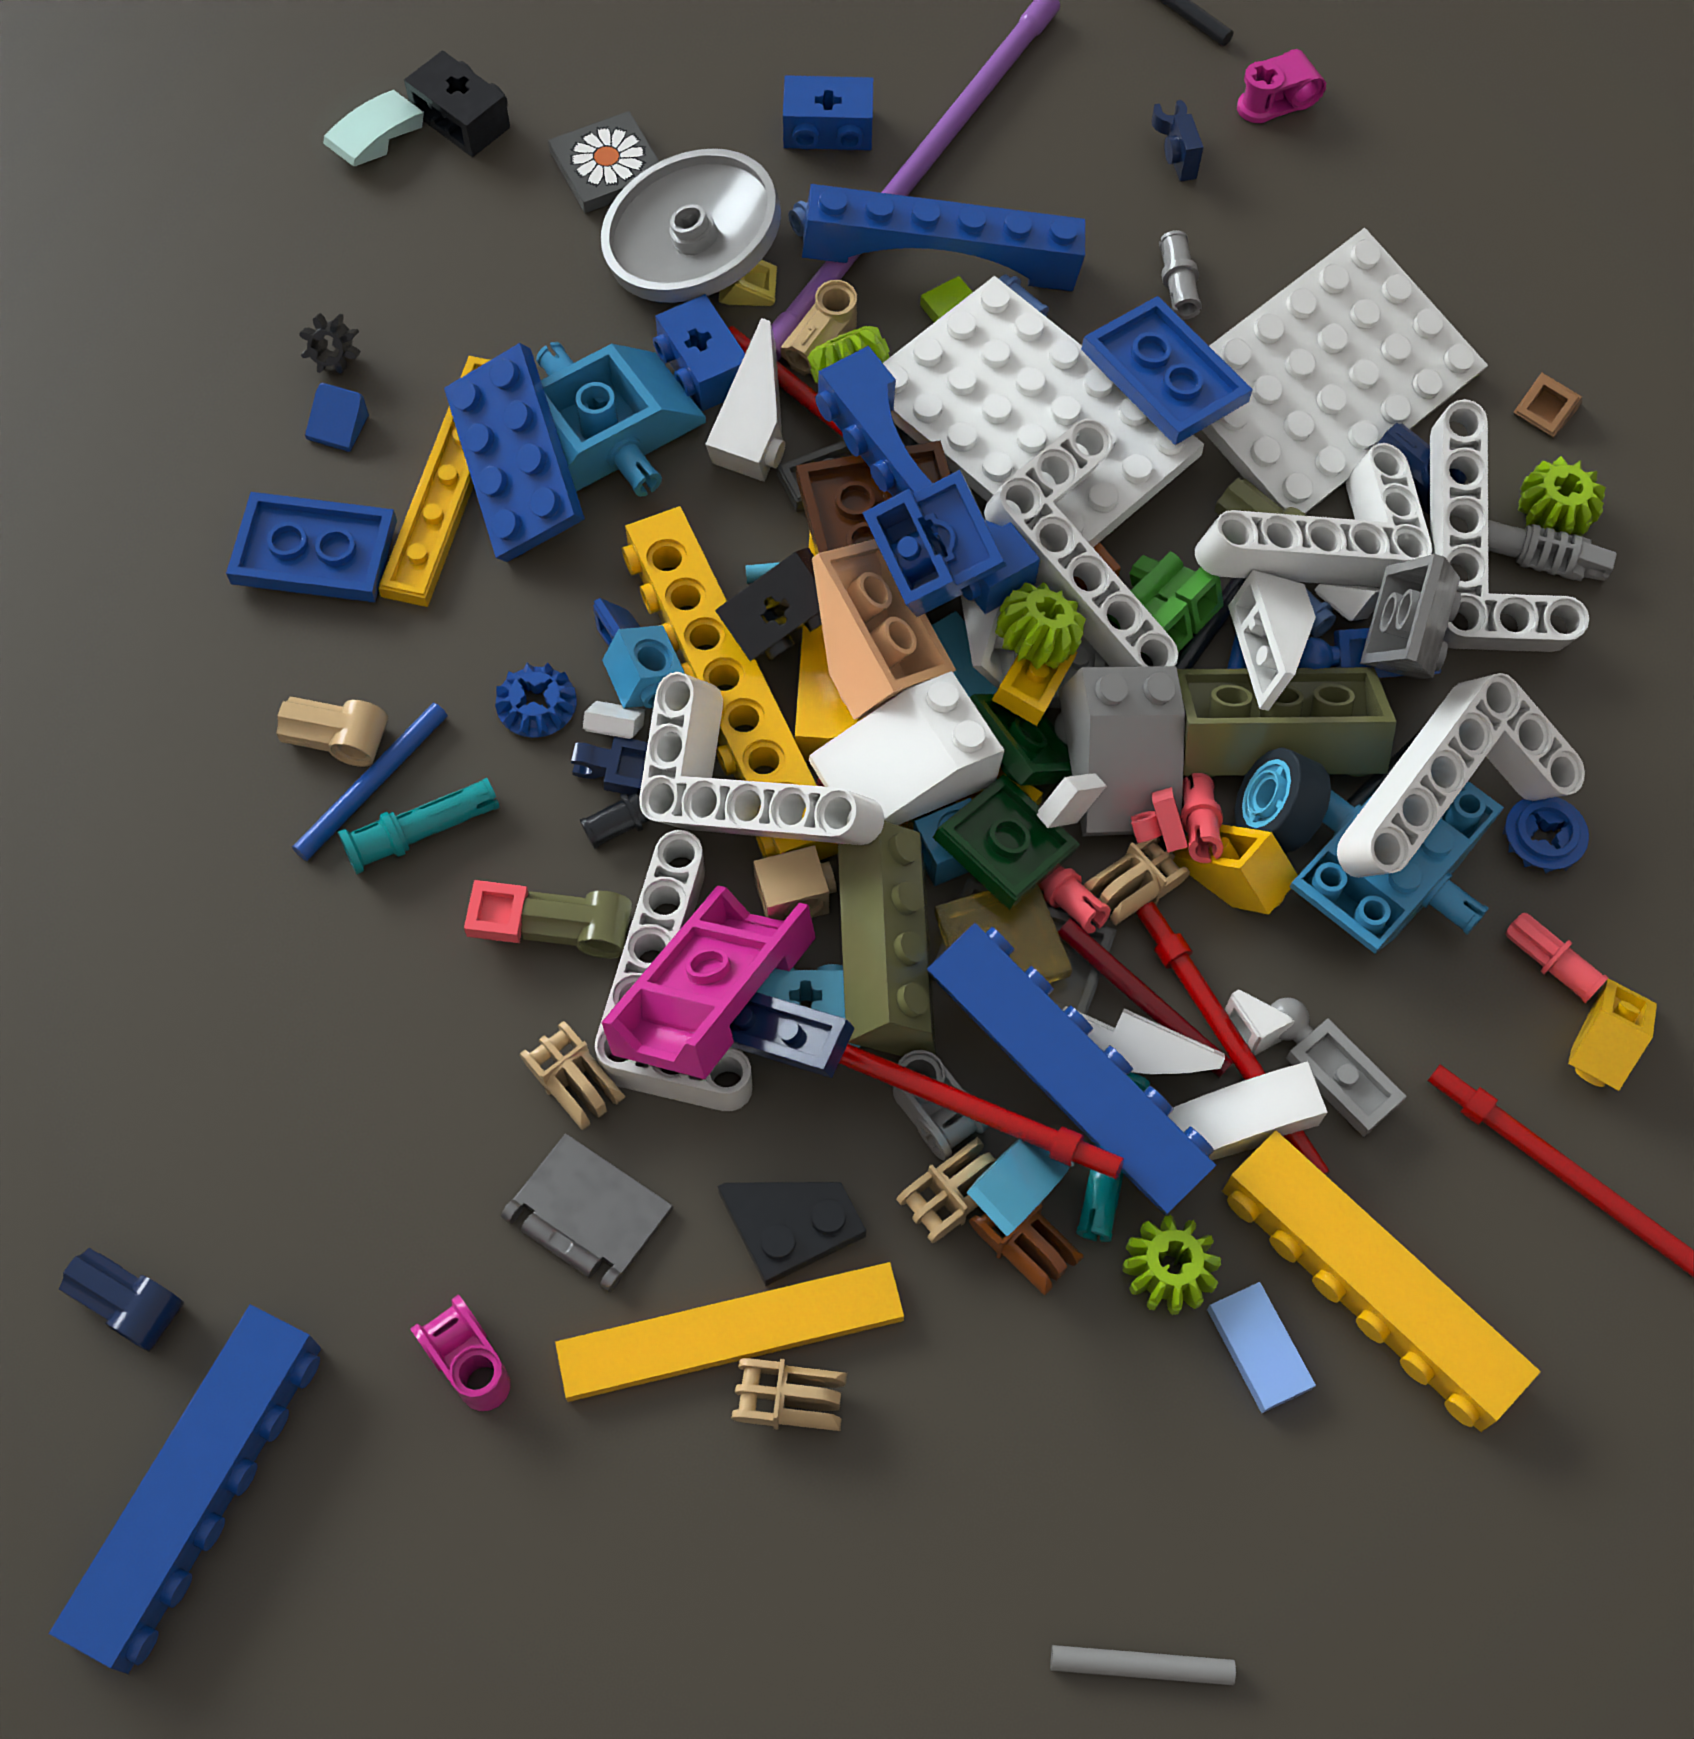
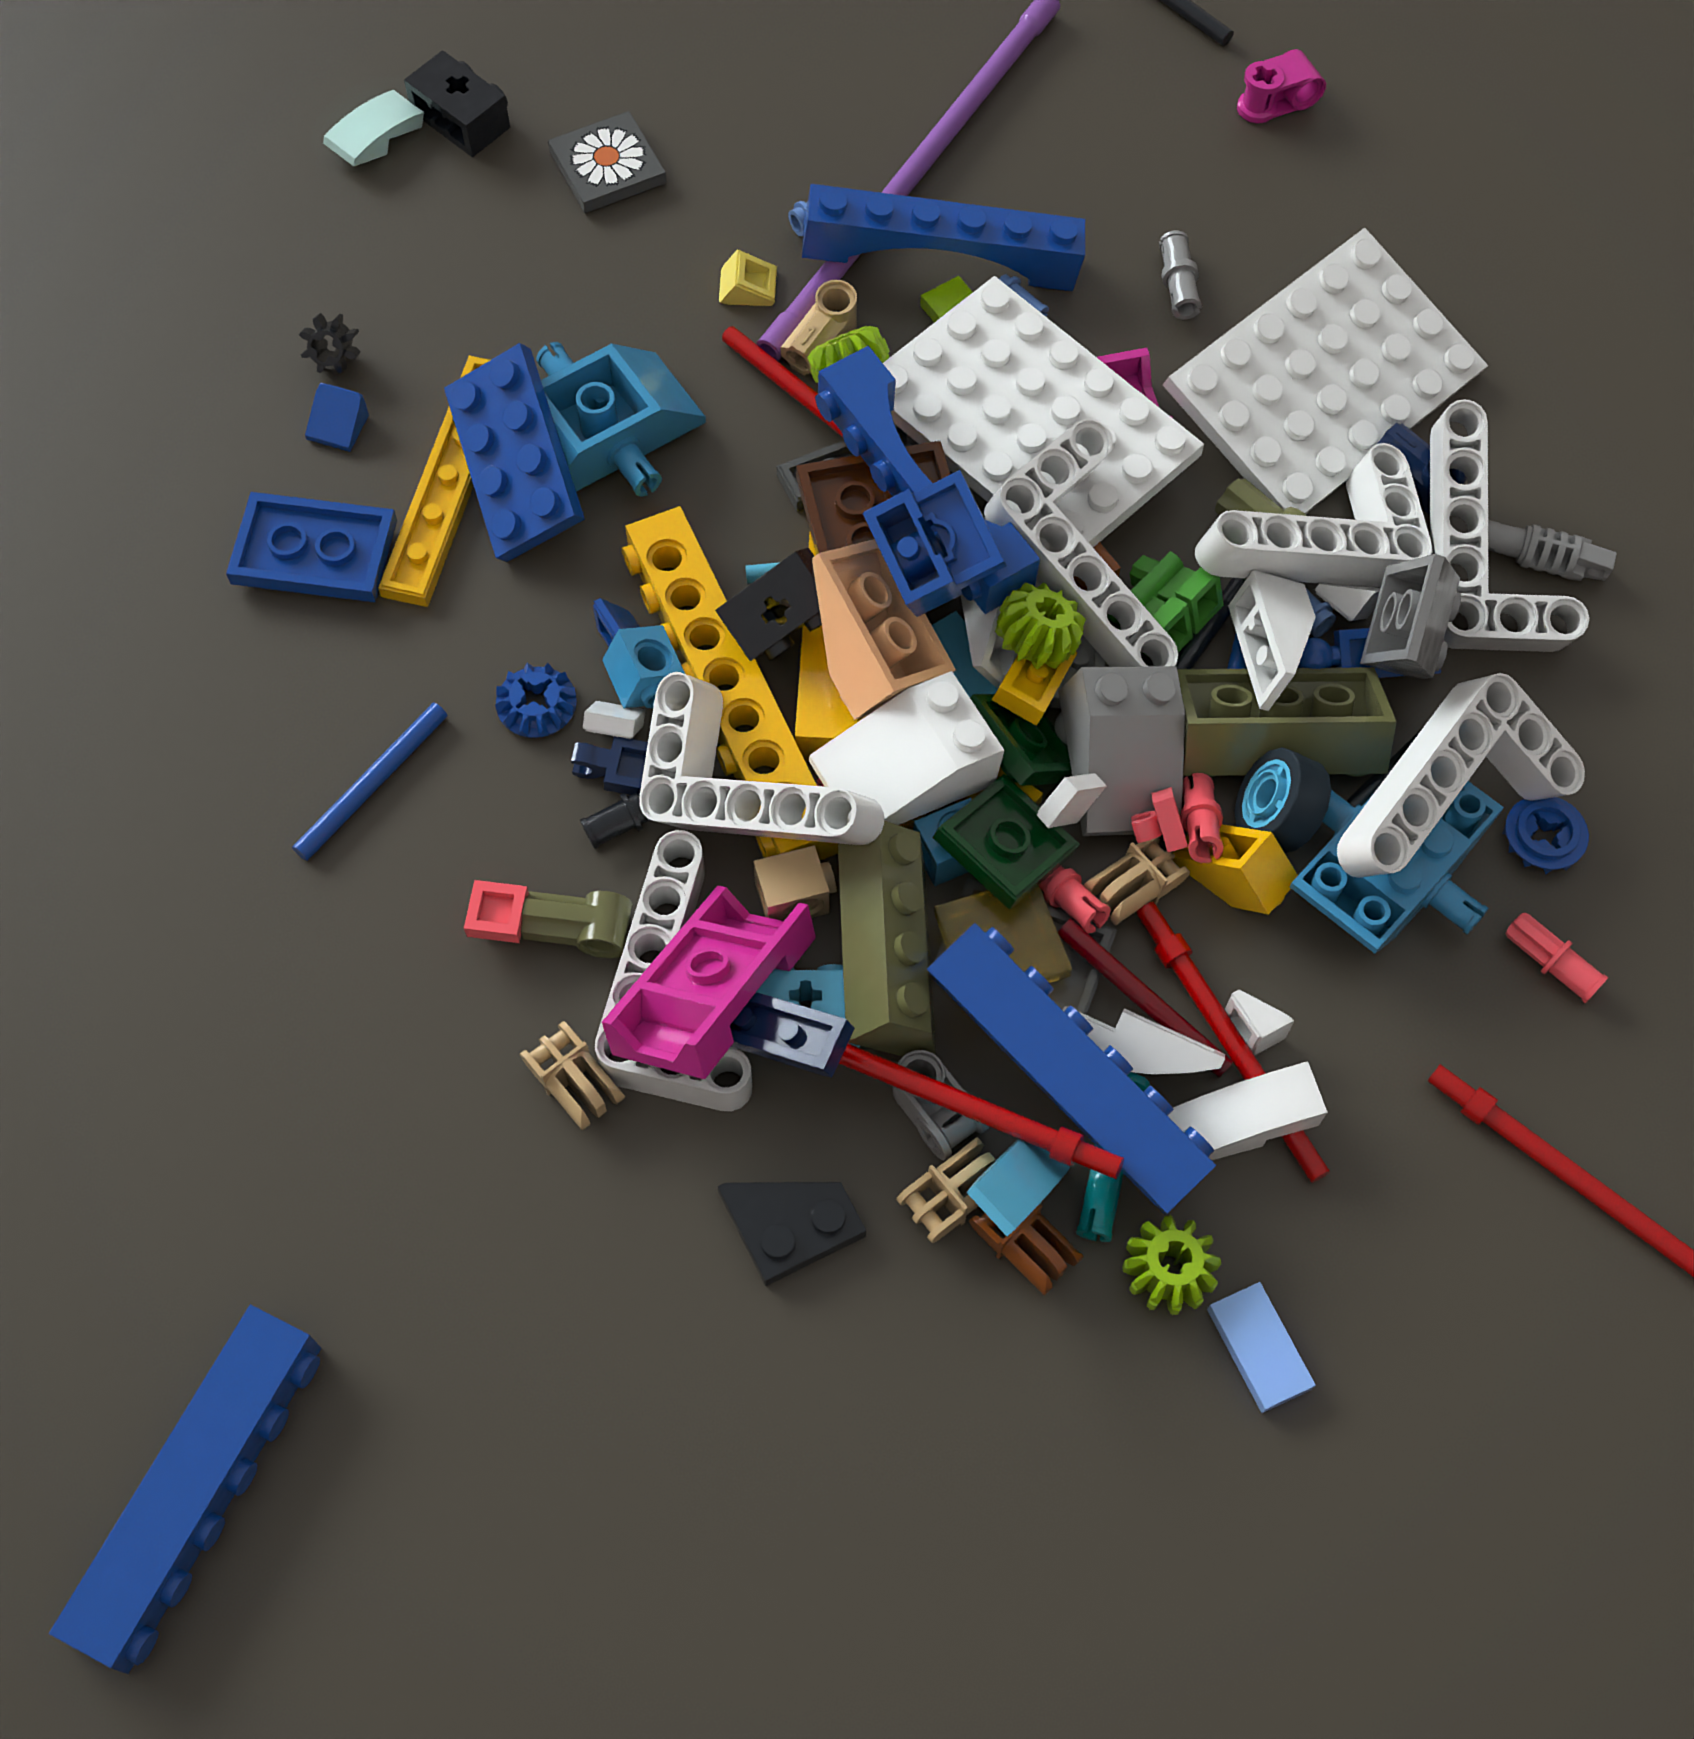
(130, 1304): dark blue piece -> none
(347, 732): tan piece -> none
(395, 833): teal pin -> none
(458, 1349): dark pink piece -> none
(588, 1211): flat silver piece -> none
(691, 225): light grey dish -> none
(699, 350): blue brick -> none
(728, 1331): yellow tile -> none
(749, 423): white slope -> none
(789, 1395): tan arm -> none
(828, 112): blue brick -> none
(1143, 1665): light grey bar -> none
(1166, 370): blue plate -> none
(1183, 144): dark blue plate -> none
(1340, 1069): light grey plate -> none
(1380, 1283): yellow brick -> none
(1548, 405): medium nougat slope -> none
(1562, 497): lime gear -> none
(1613, 1036): yellow slope -> none

